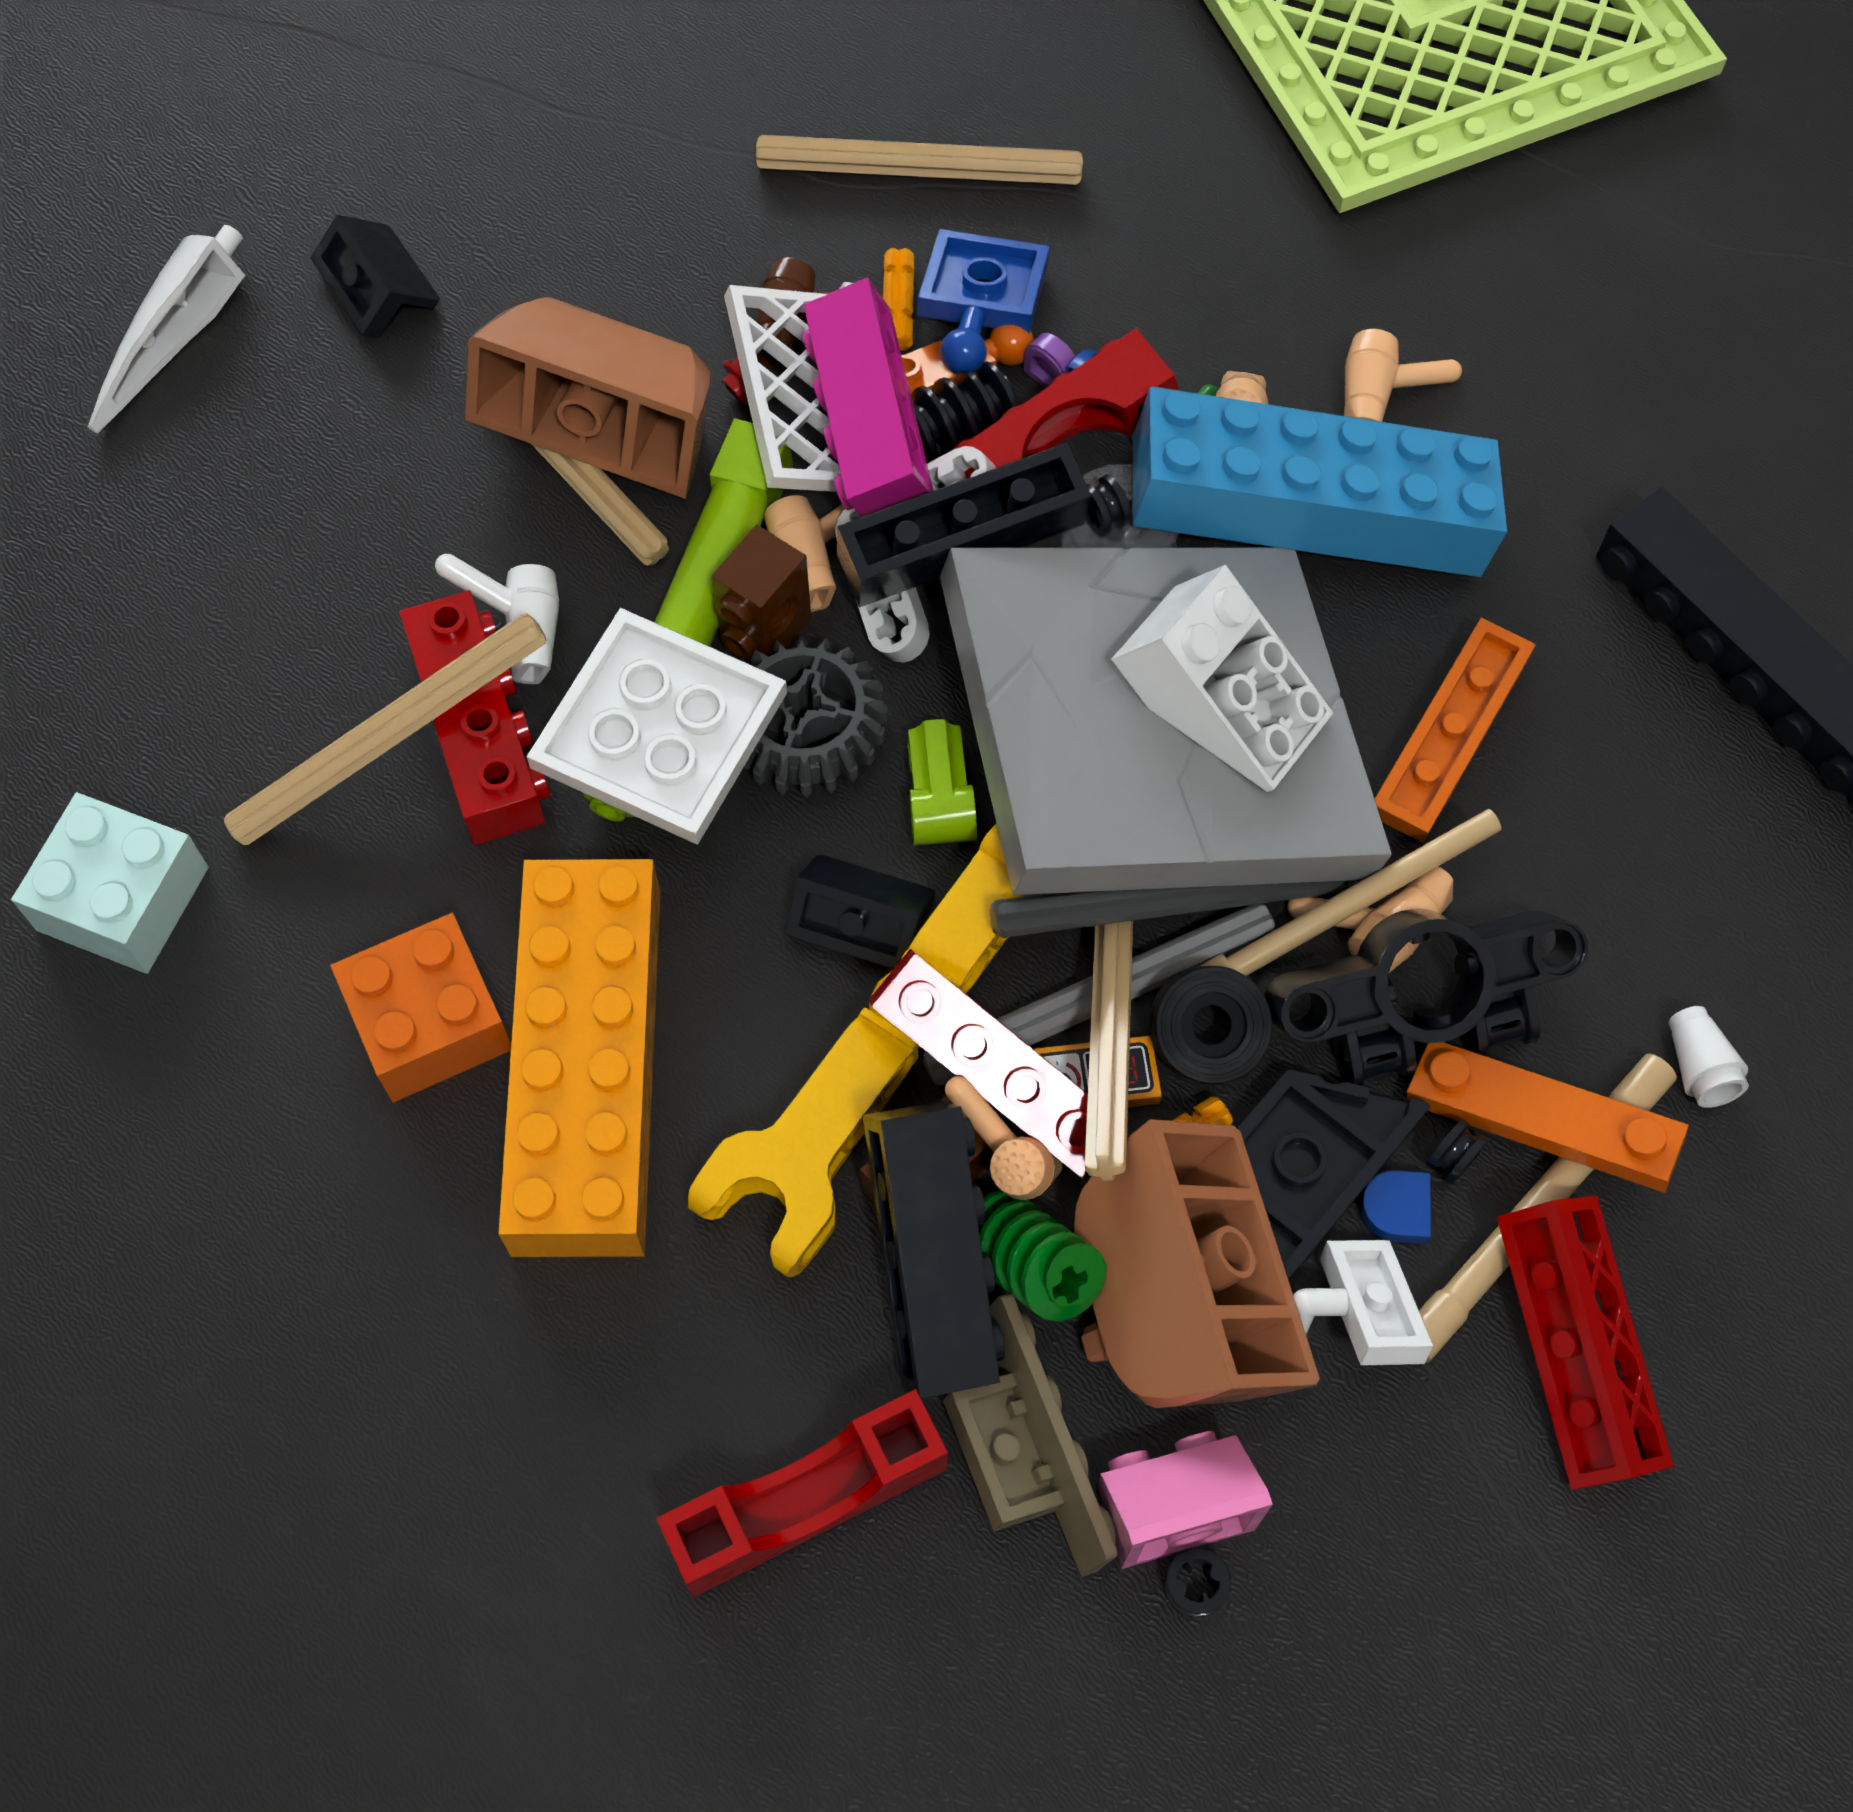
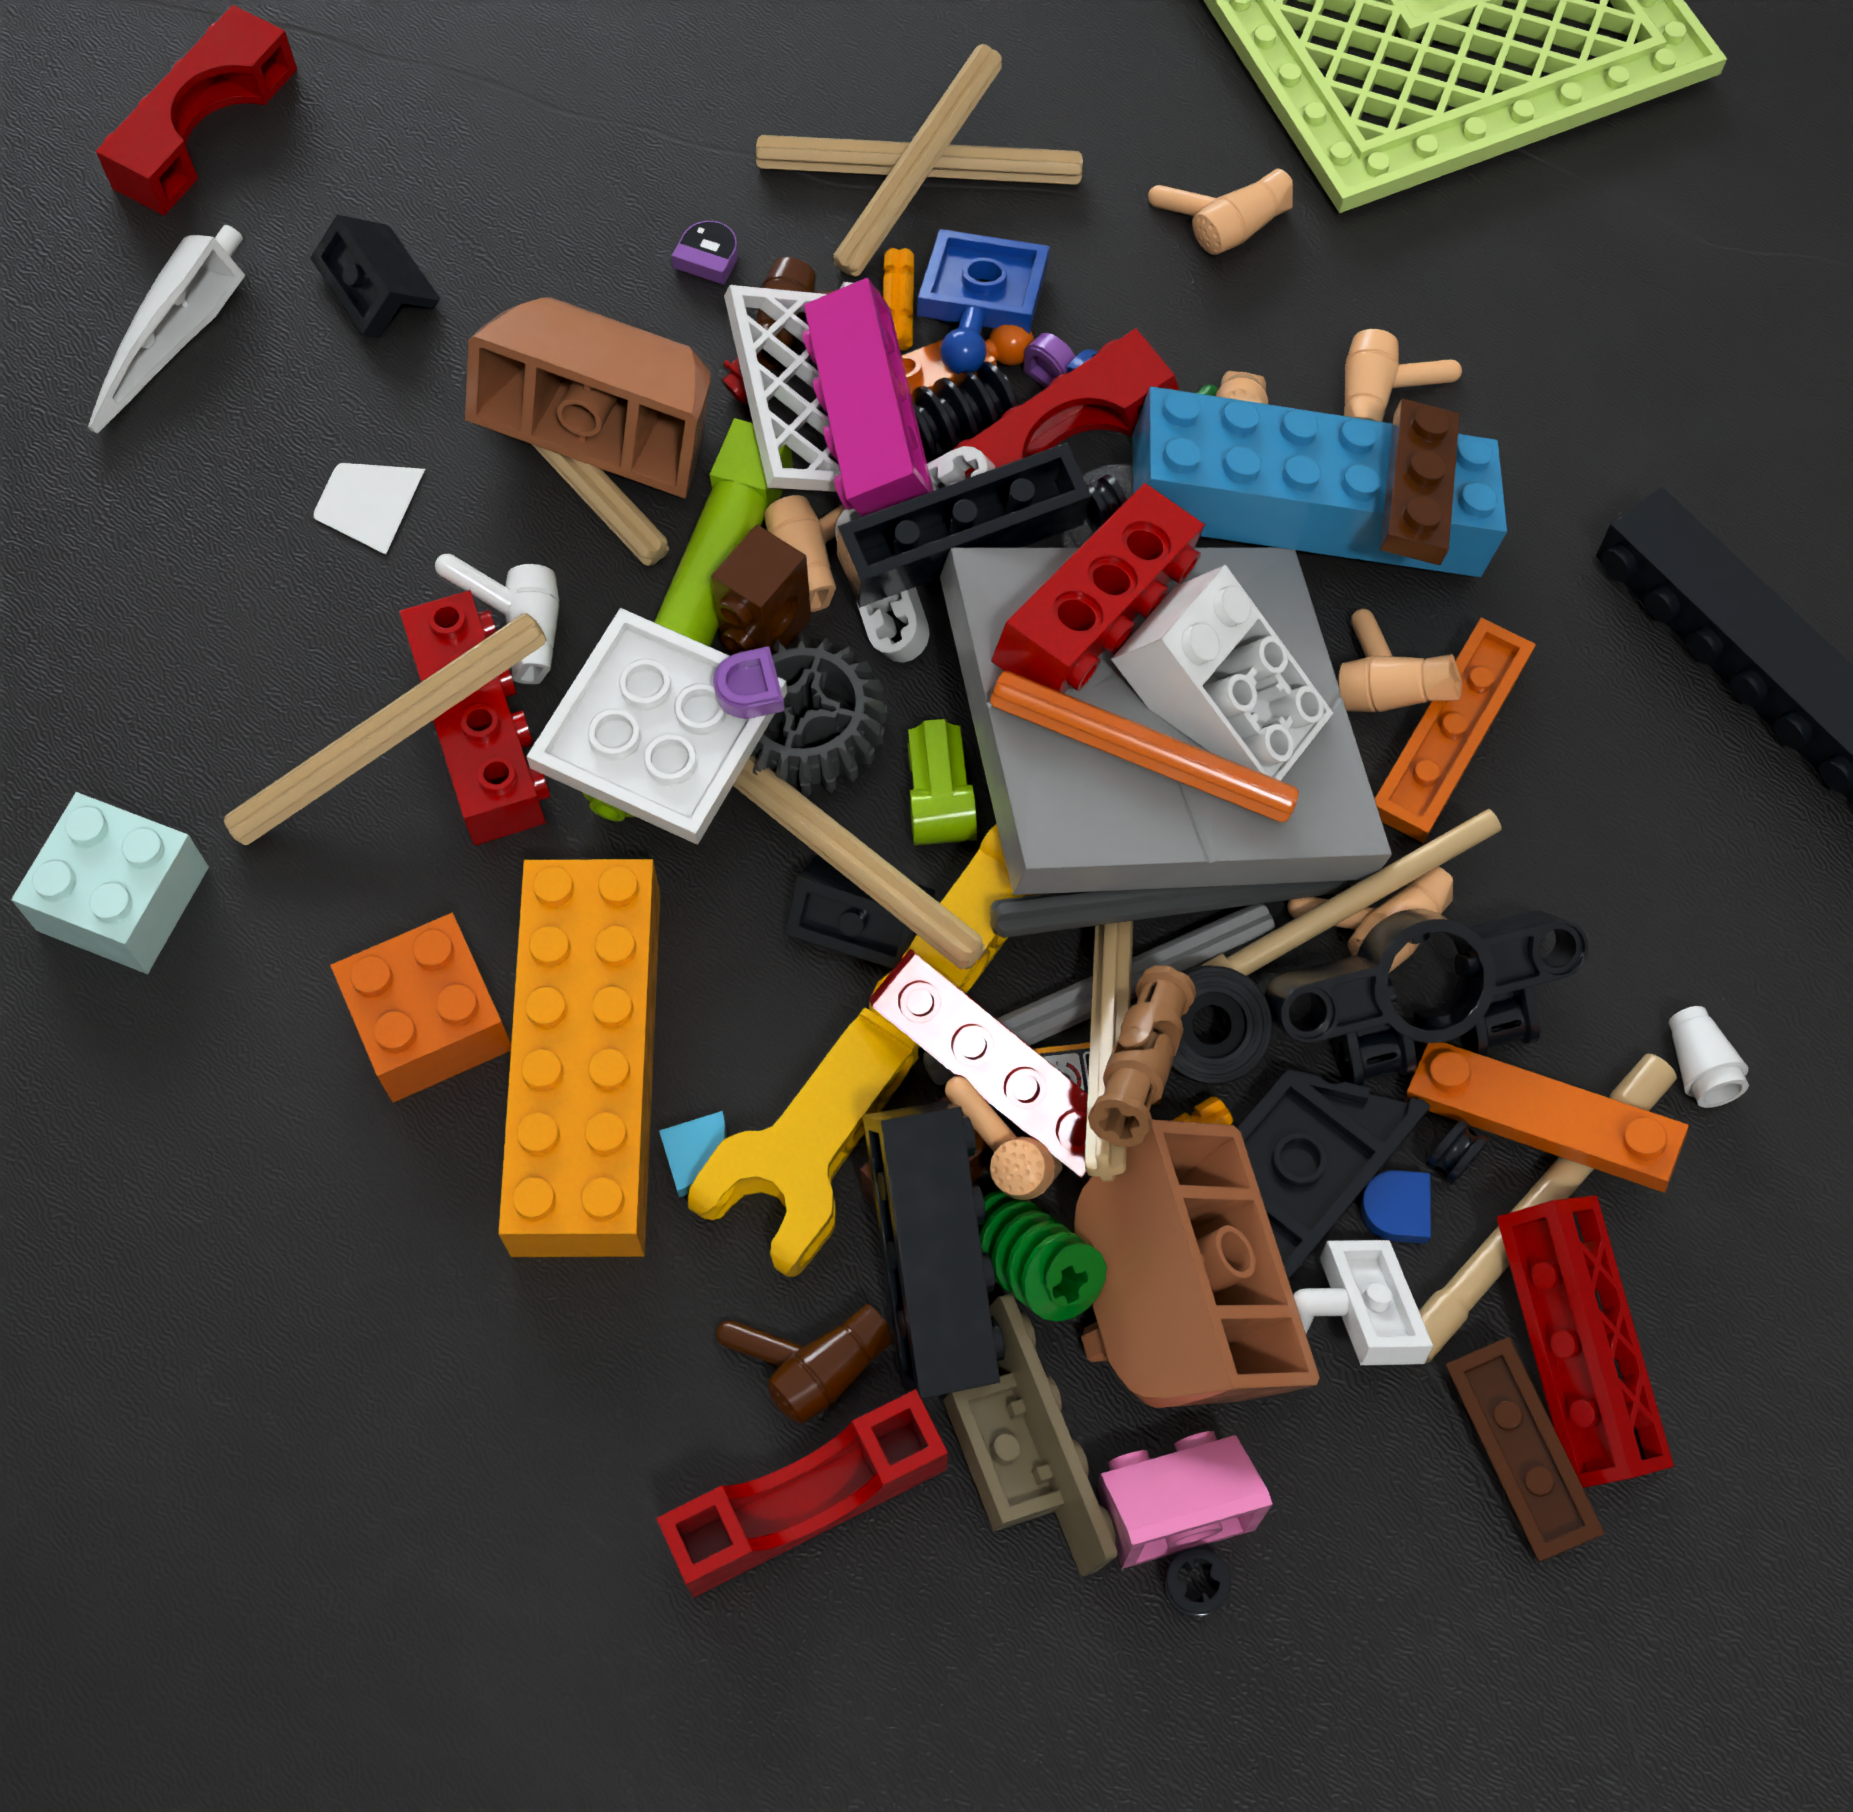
(232, 64): none -> red arch
(368, 501): none -> white sticker
(690, 1147): none -> medium azure tile
(707, 251): none -> tile
(748, 685): none -> medium lavender tile
(813, 1373): none -> reddish brown piece
(862, 866): none -> tan axle
(917, 161): none -> tan axle
(1100, 592): none -> red brick
(1142, 1057): none -> medium nougat piece
(1144, 746): none -> orange axle
(1231, 218): none -> light nougat piece
(1393, 682): none -> light nougat piece
(1420, 482): none -> reddish brown plate
(1524, 1450): none -> reddish brown plate

